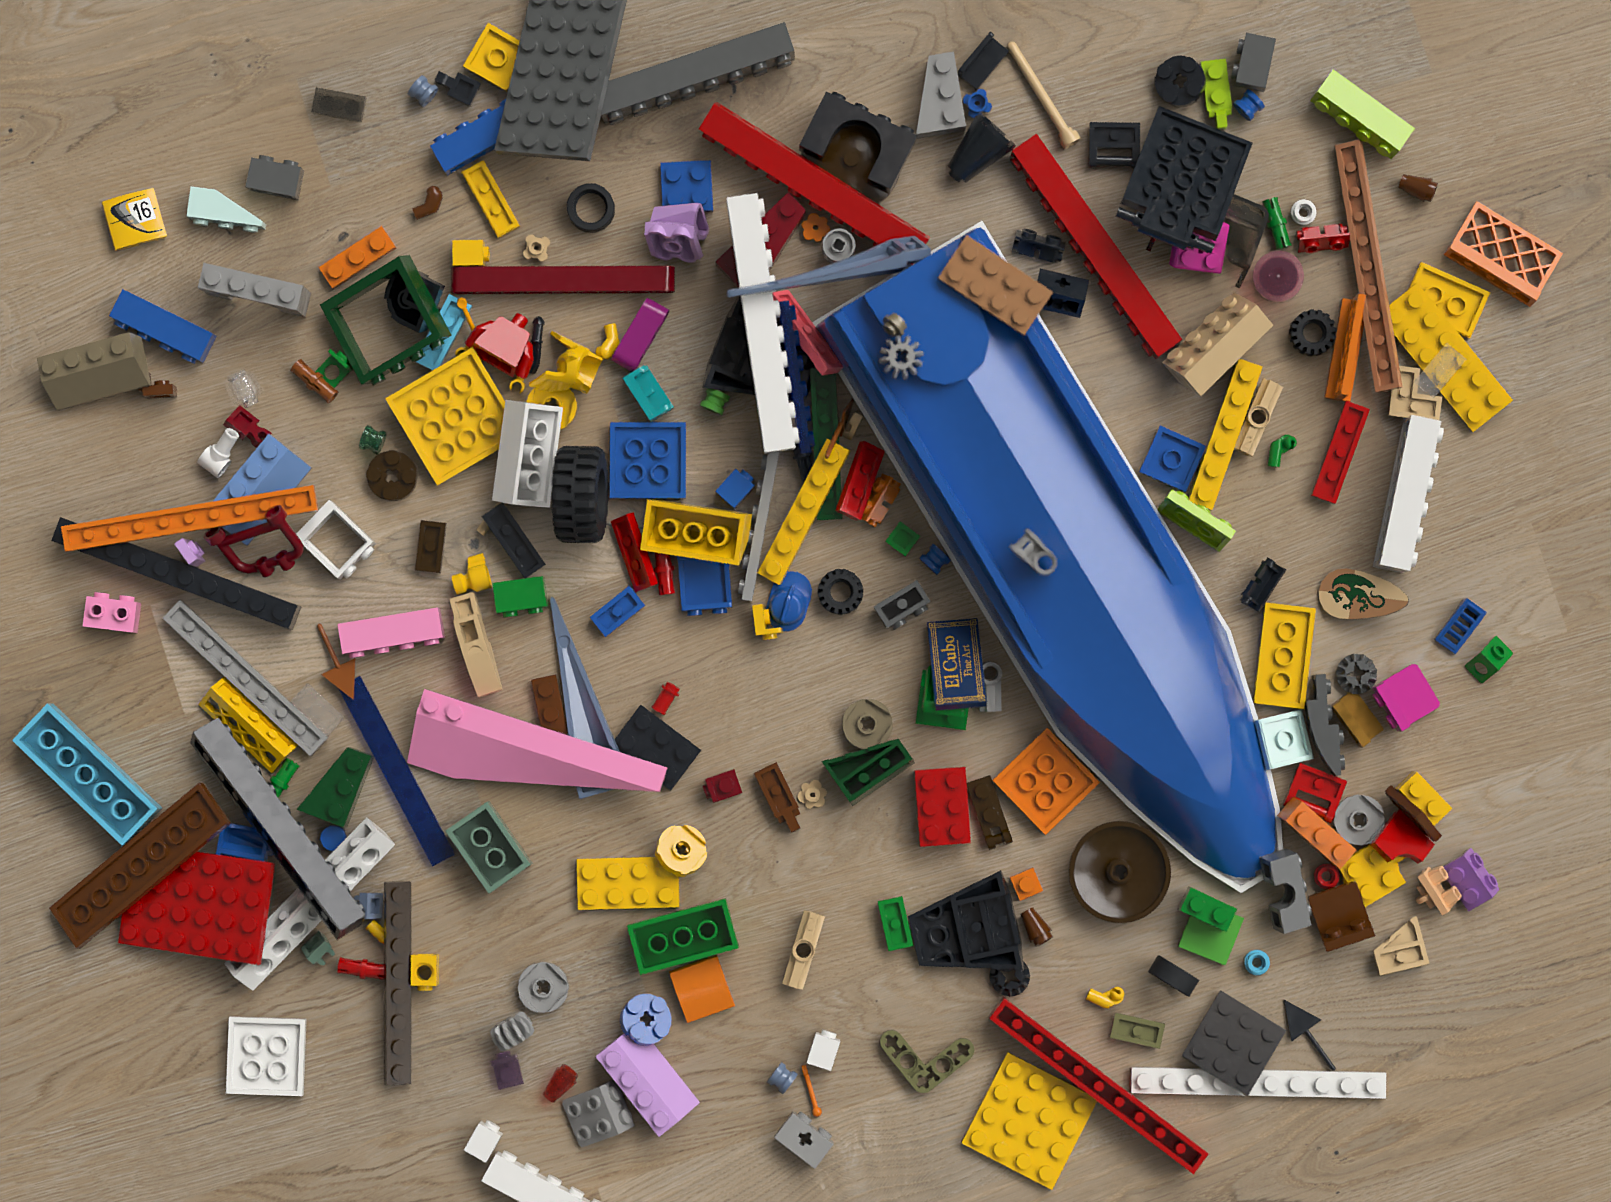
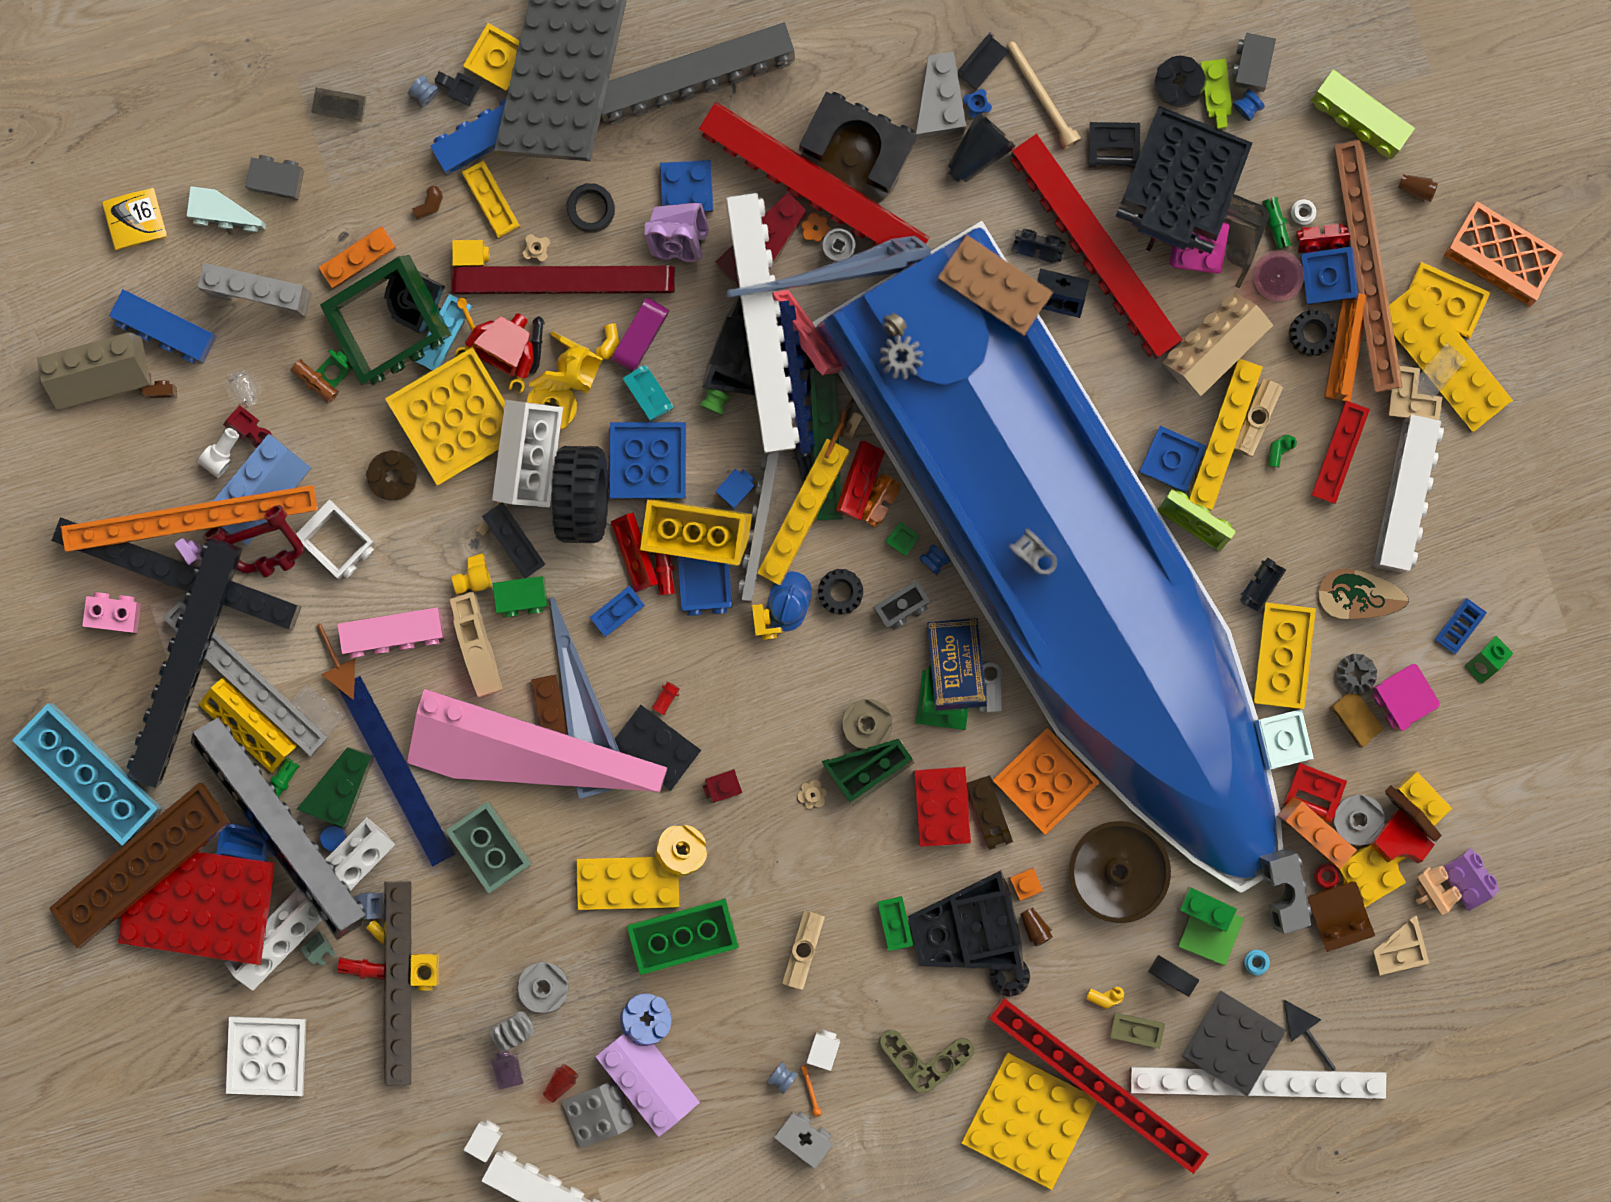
(184, 662): none -> black brick
(372, 440): clear green wheel -> none
(430, 546): dark brown plate -> none
(702, 988): orange slope -> none
(778, 795): reddish brown hinge -> none
(1324, 736): dark grey slope -> none
(1329, 275): none -> blue plate

